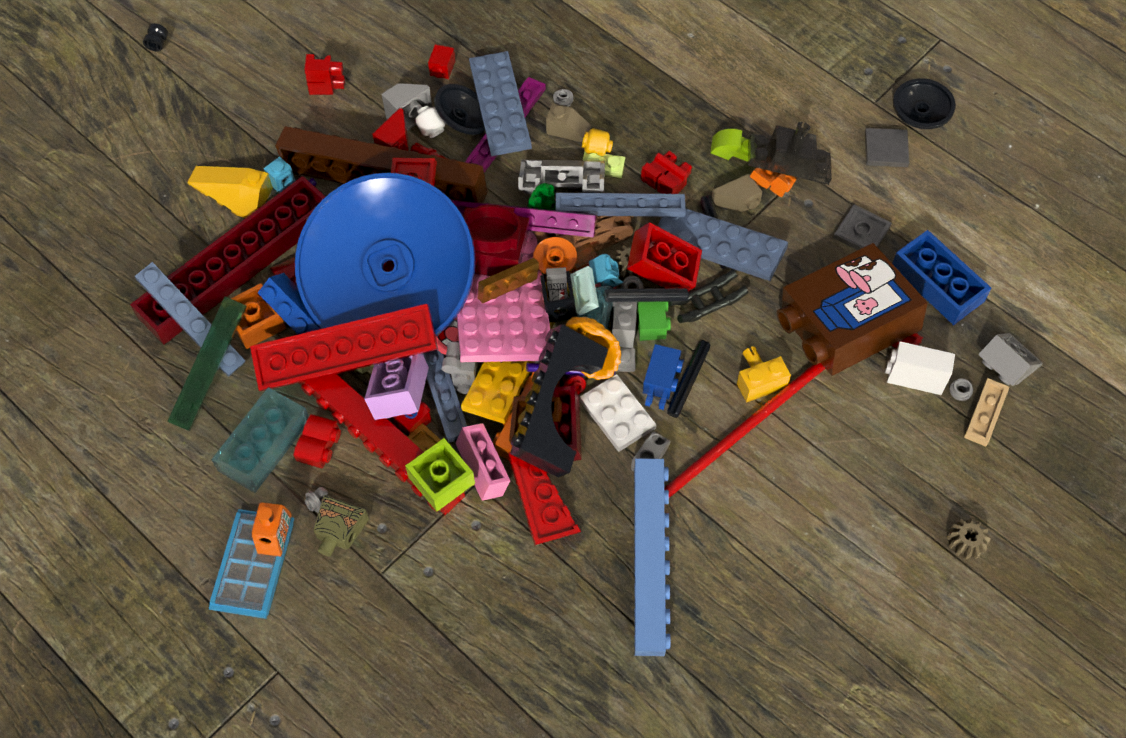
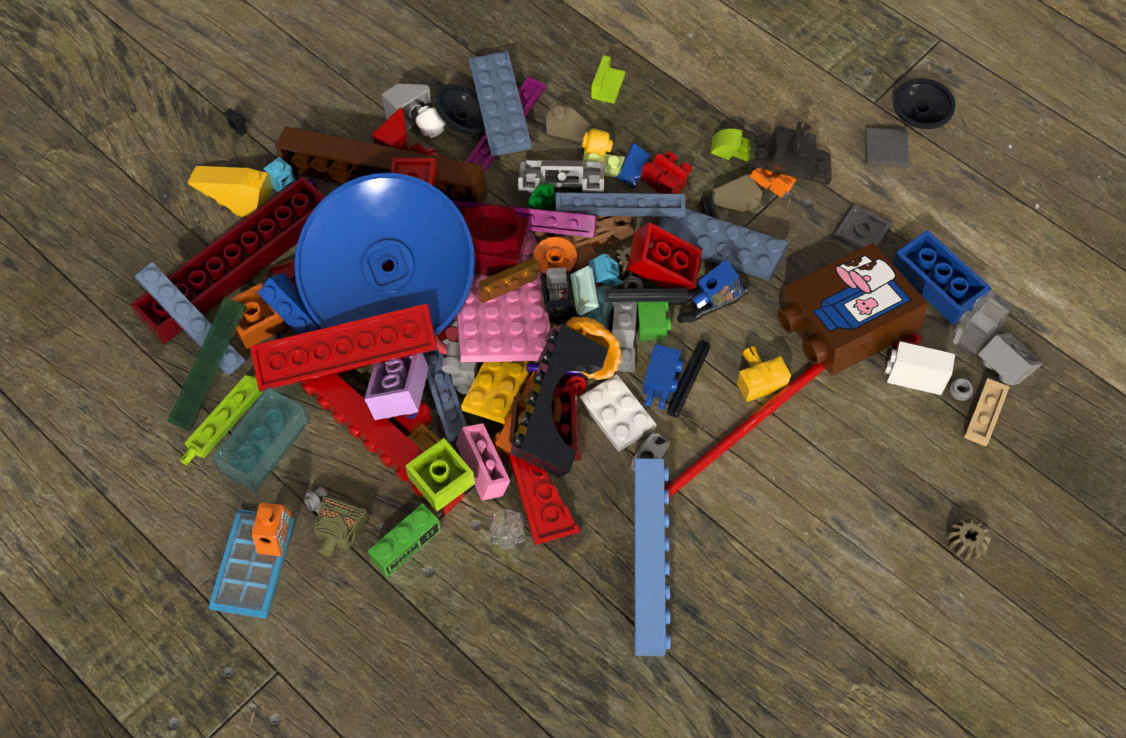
(155, 37): black wheel -> none
(222, 419): none -> lime plate
(236, 121): none -> black plate
(316, 441): red brick -> none
(323, 75): red hips -> none
(404, 540): none -> bright green brick
(441, 61): red brick -> none
(506, 528): none -> clear brick
(563, 97): light grey plate -> none
(607, 82): none -> lime panel
(632, 165): none -> blue tile
(719, 286): none -> blue torso
(981, 324): none -> clear brick

